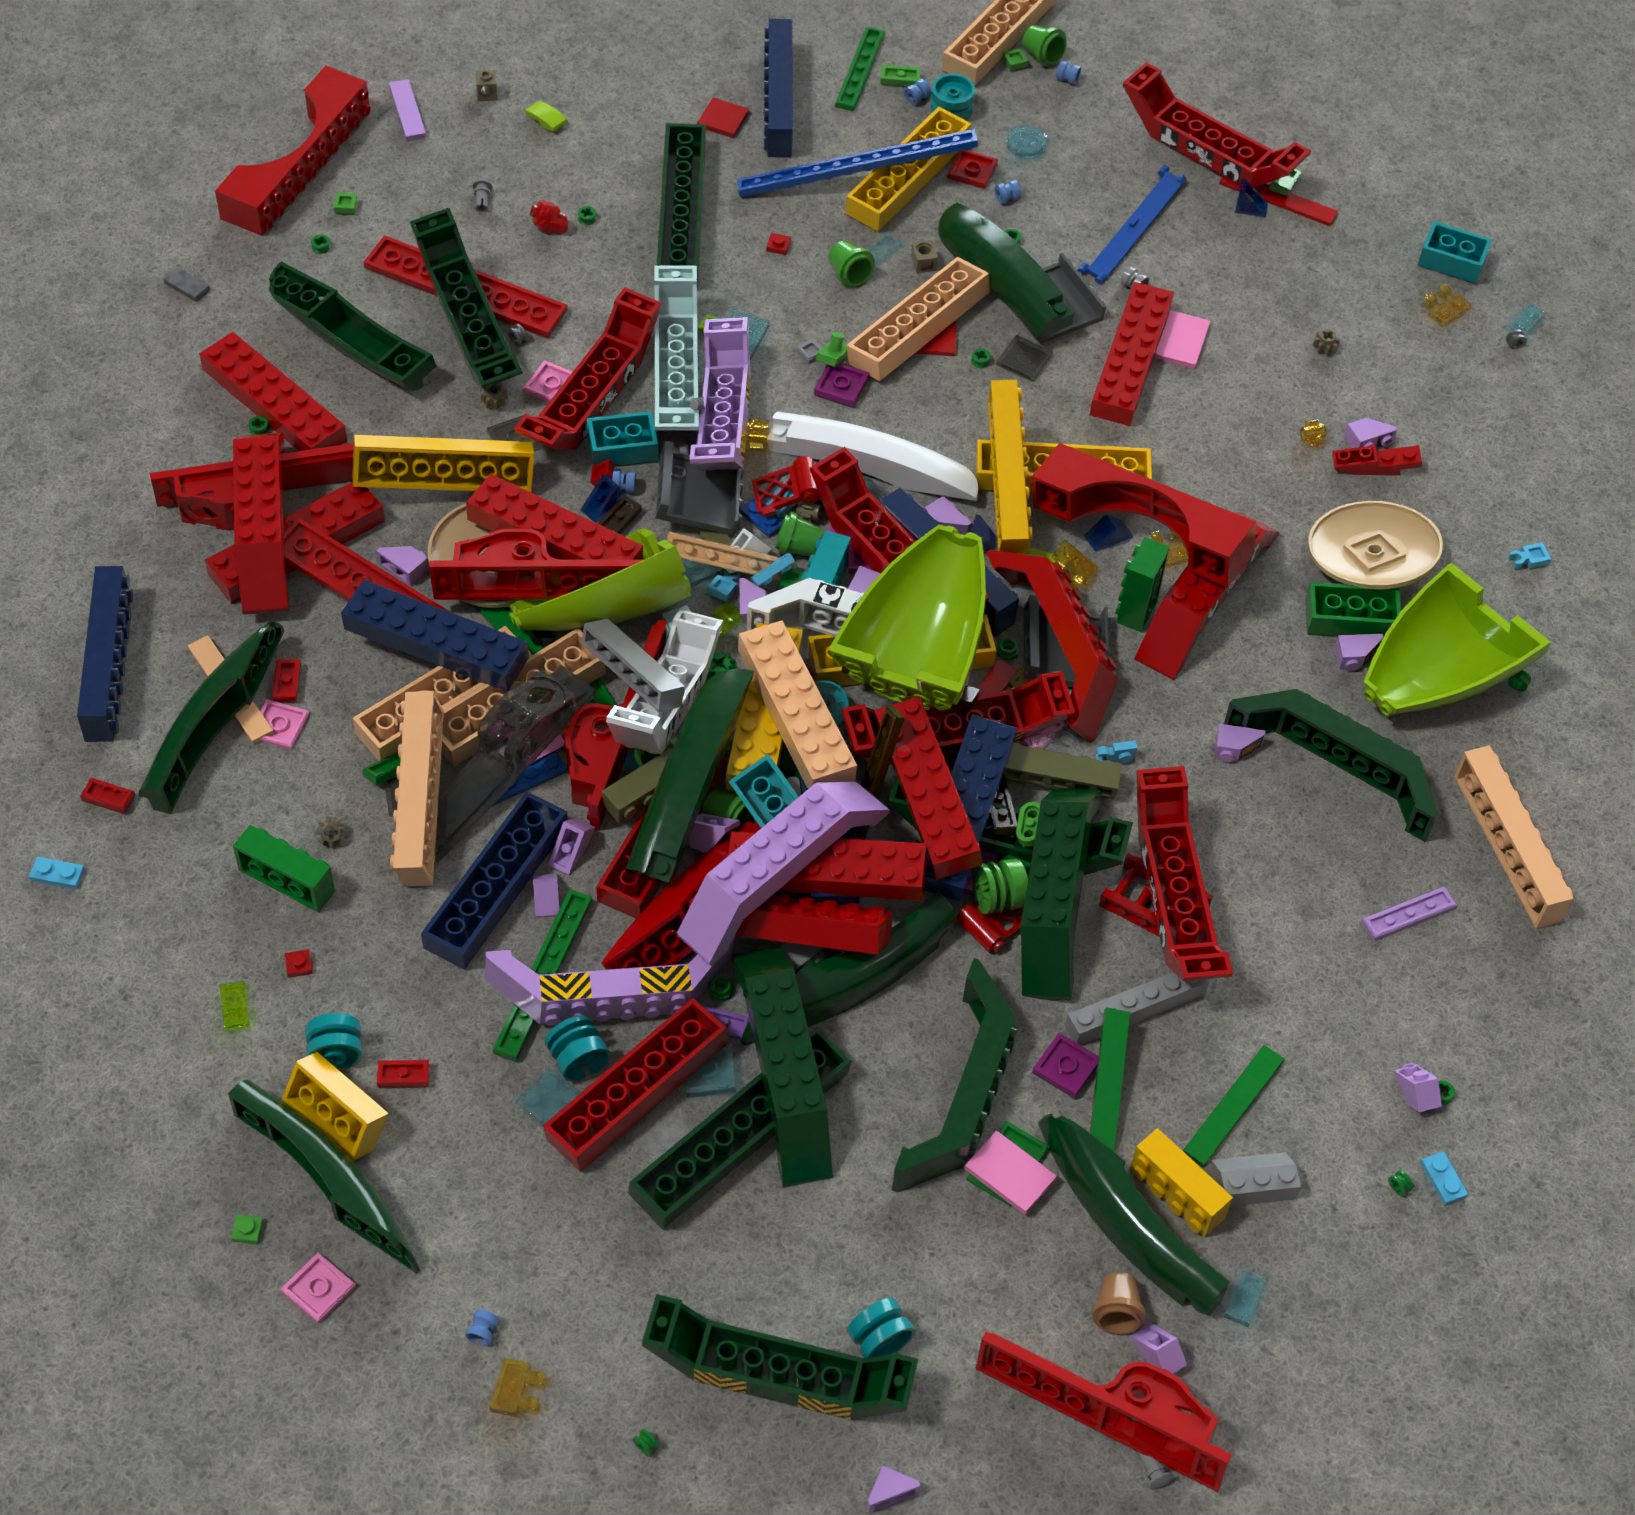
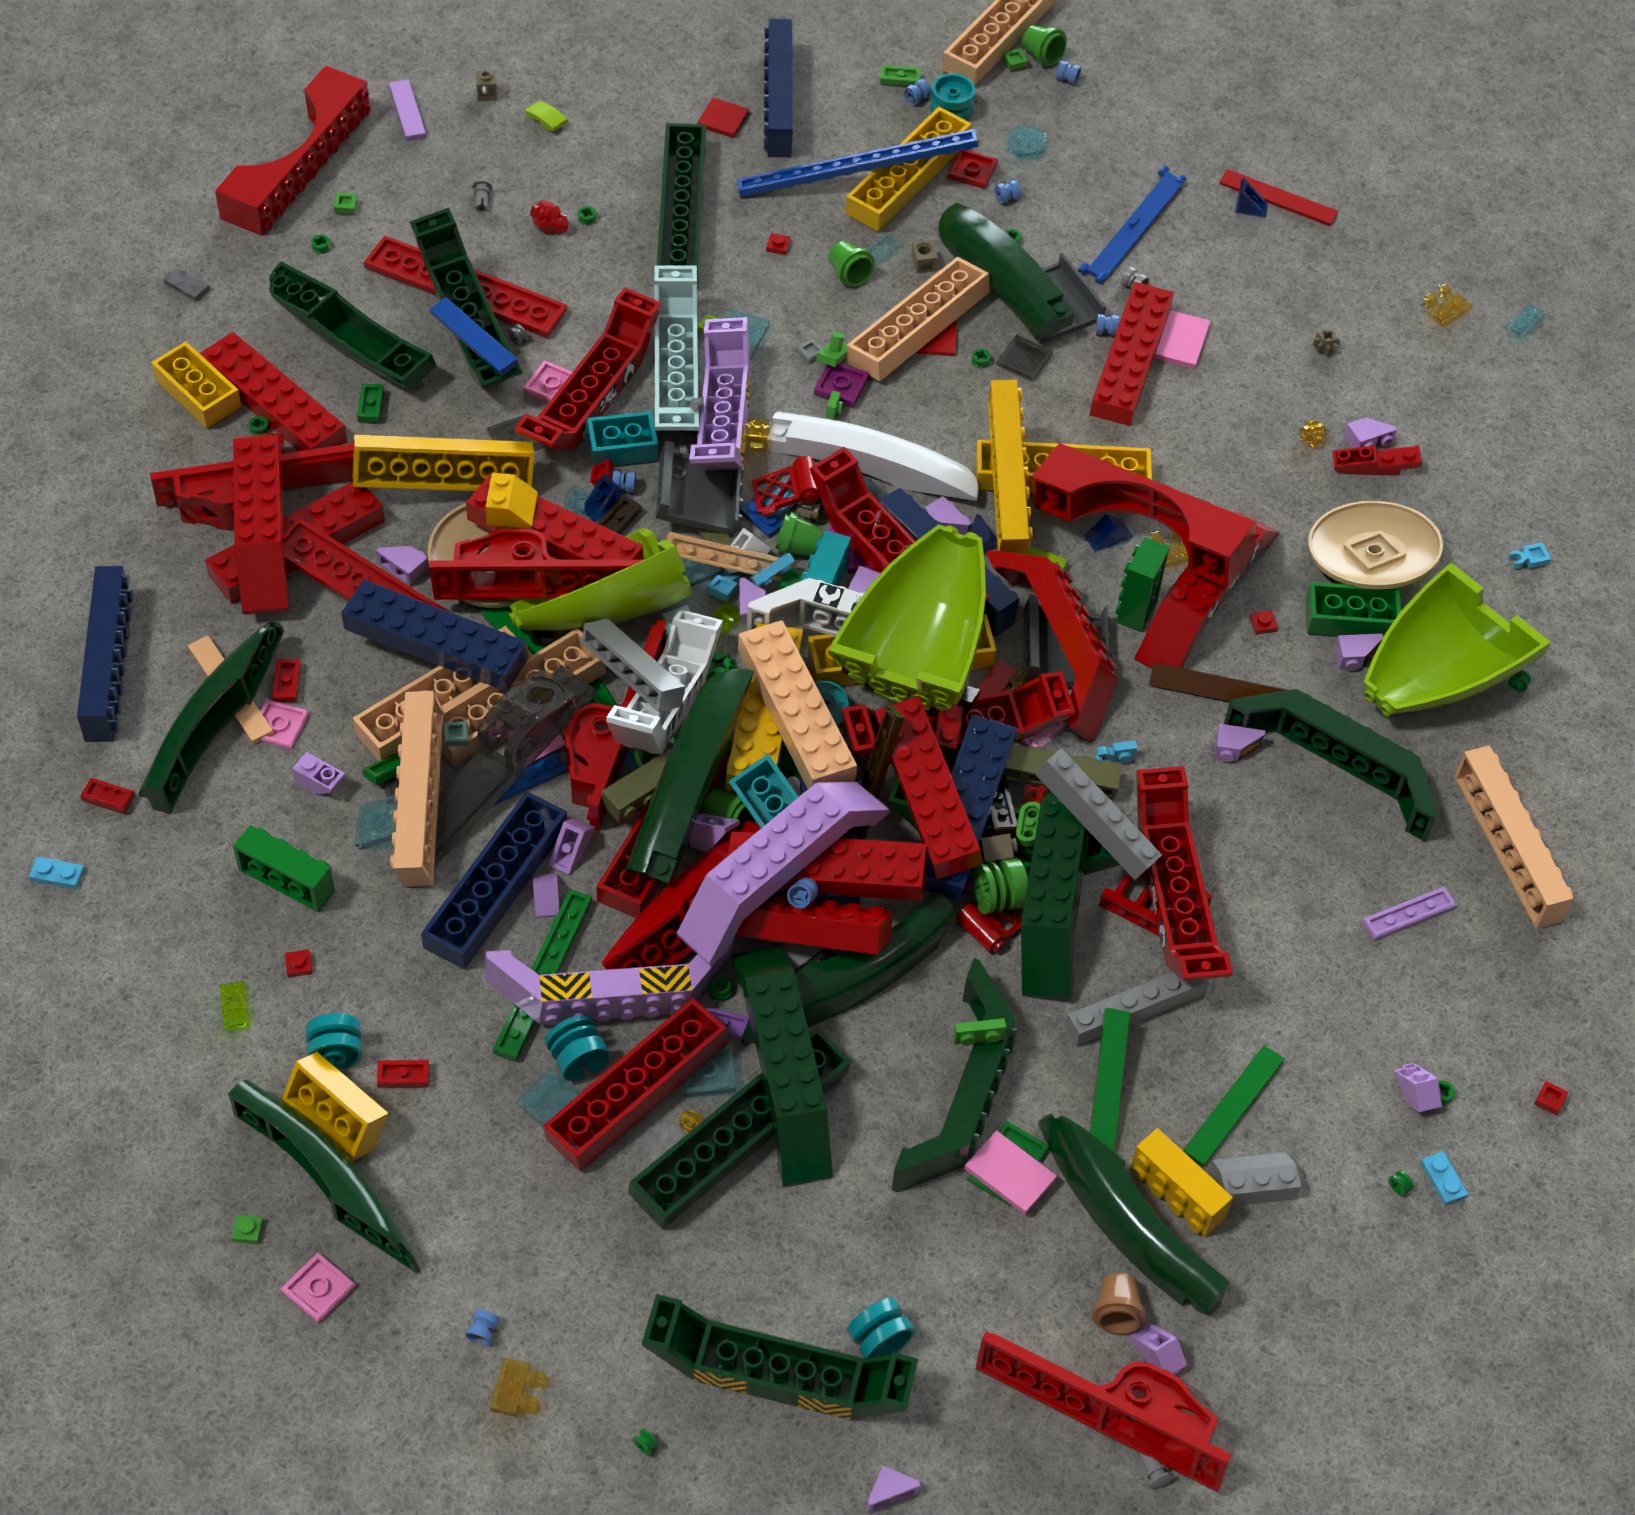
(196, 384): none -> yellow brick
(316, 775): none -> lavender slope
(324, 826): dark tan gear -> none
(370, 403): none -> green plate
(375, 822): none -> clear light blue plate
(456, 733): none -> sand green tile
(474, 336): none -> blue tile
(494, 396): dark tan gear -> none
(510, 502): none -> yellow slope
(575, 500): none -> clear light blue plate
(689, 1120): none -> clear yellow tile
(799, 897): none -> medium blue wheel
(834, 406): none -> bright green plate
(859, 69): green tile -> none
(948, 727): none -> red plate
(979, 1031): none -> bright green plate
(999, 847): none -> dark tan brick
(1010, 644): green plate -> none
(1029, 790): none -> red plate
(1066, 1065): magenta plate -> none
(1075, 562): clear yellow plate -> none
(1098, 814): none -> light grey brick
(1107, 325): none -> medium blue wheel
(1205, 137): red slope -> none
(1206, 683): none -> reddish brown tile
(1245, 1298): clear light blue plate -> none
(1263, 622): none -> red plate
(1285, 184): bright green tile -> none
(1454, 252): teal brick -> none
(1516, 339): flat silver bush -> none
(1551, 1097): none -> red plate

